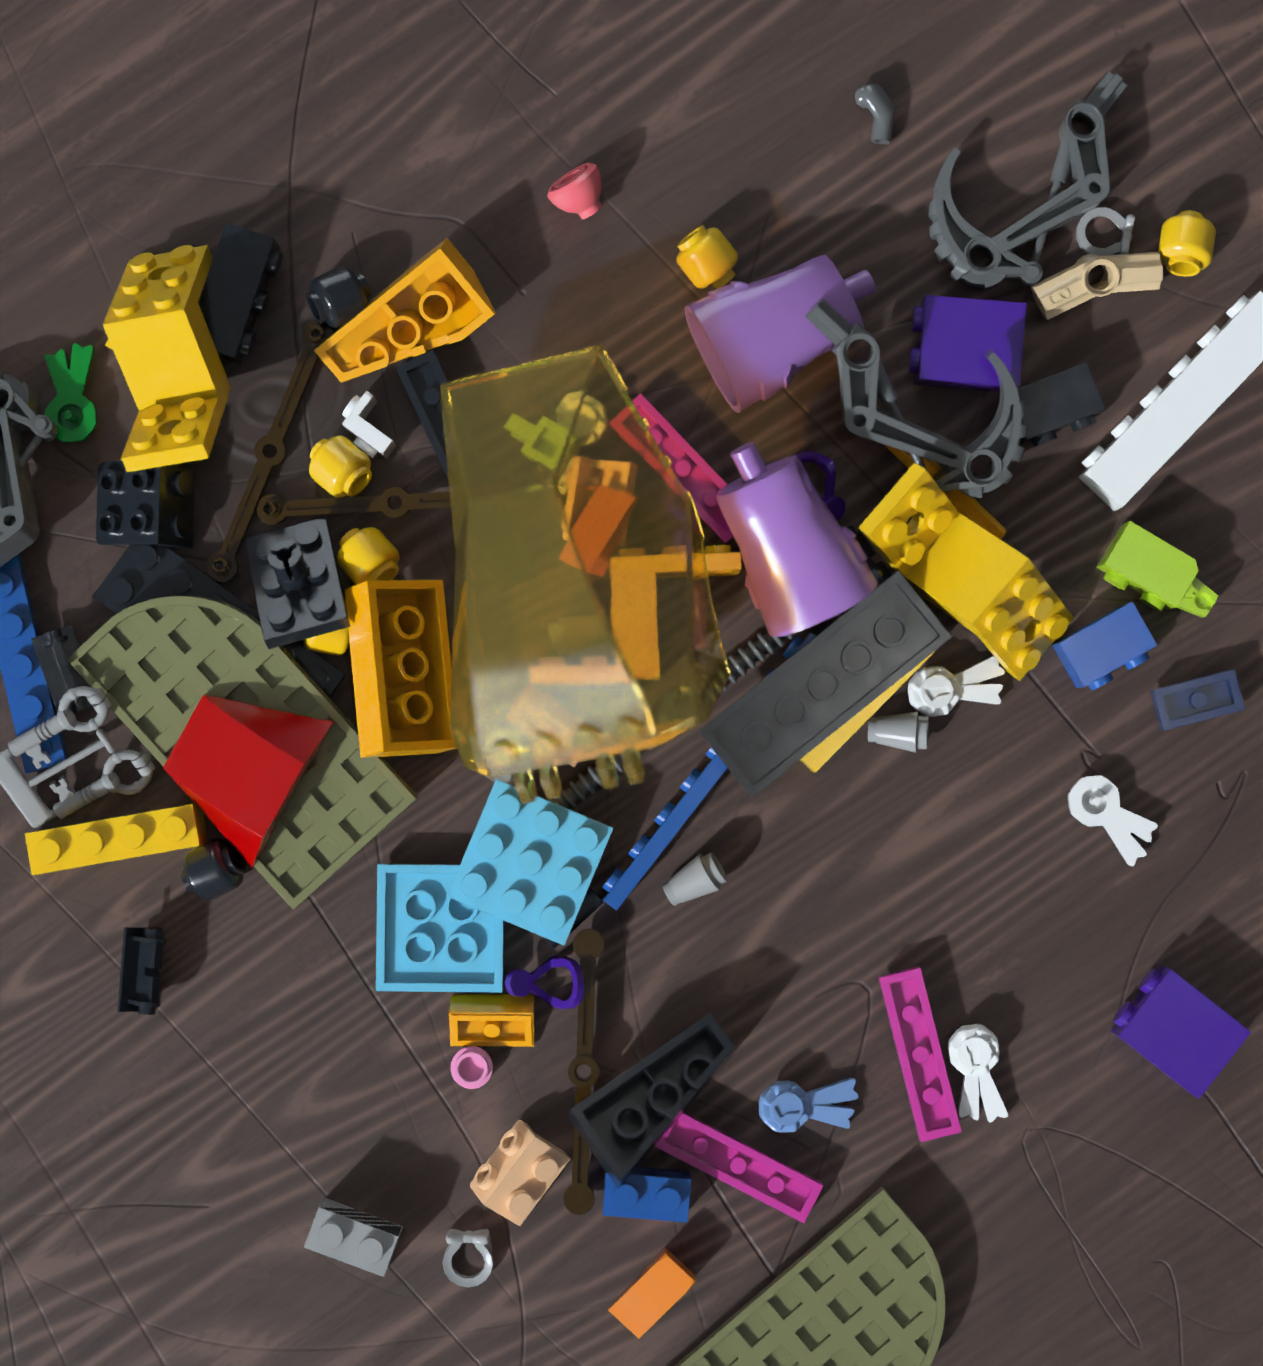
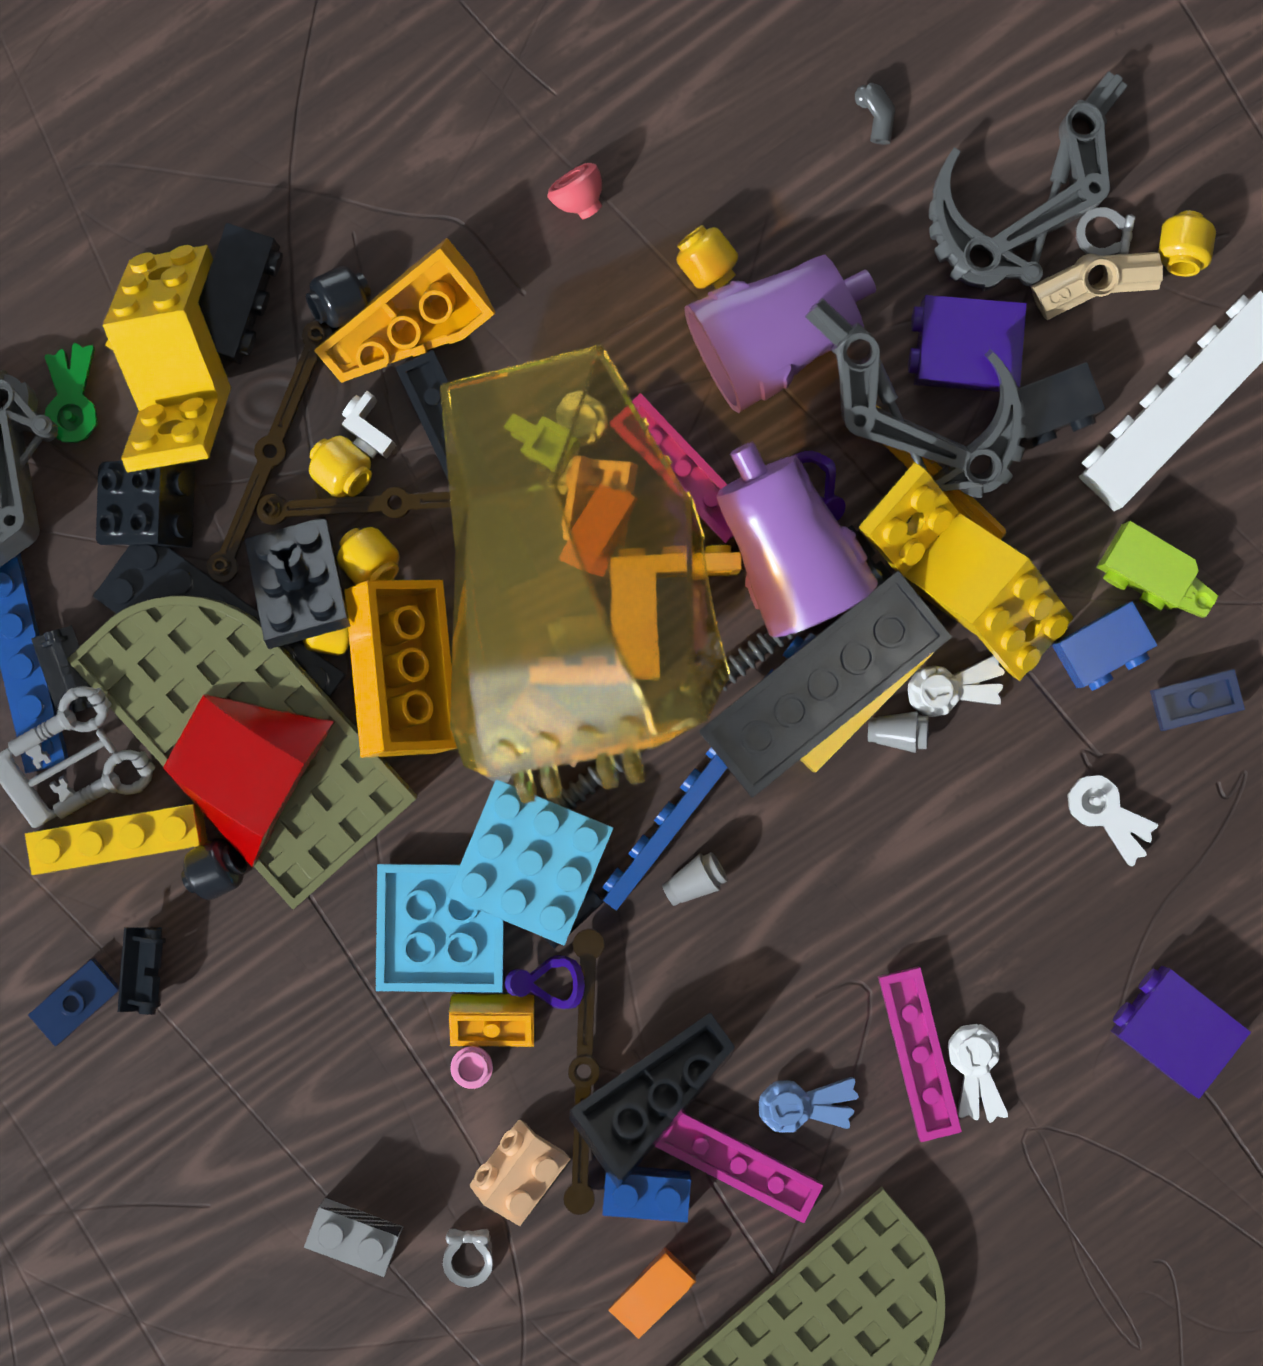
(74, 1002): none -> dark blue plate

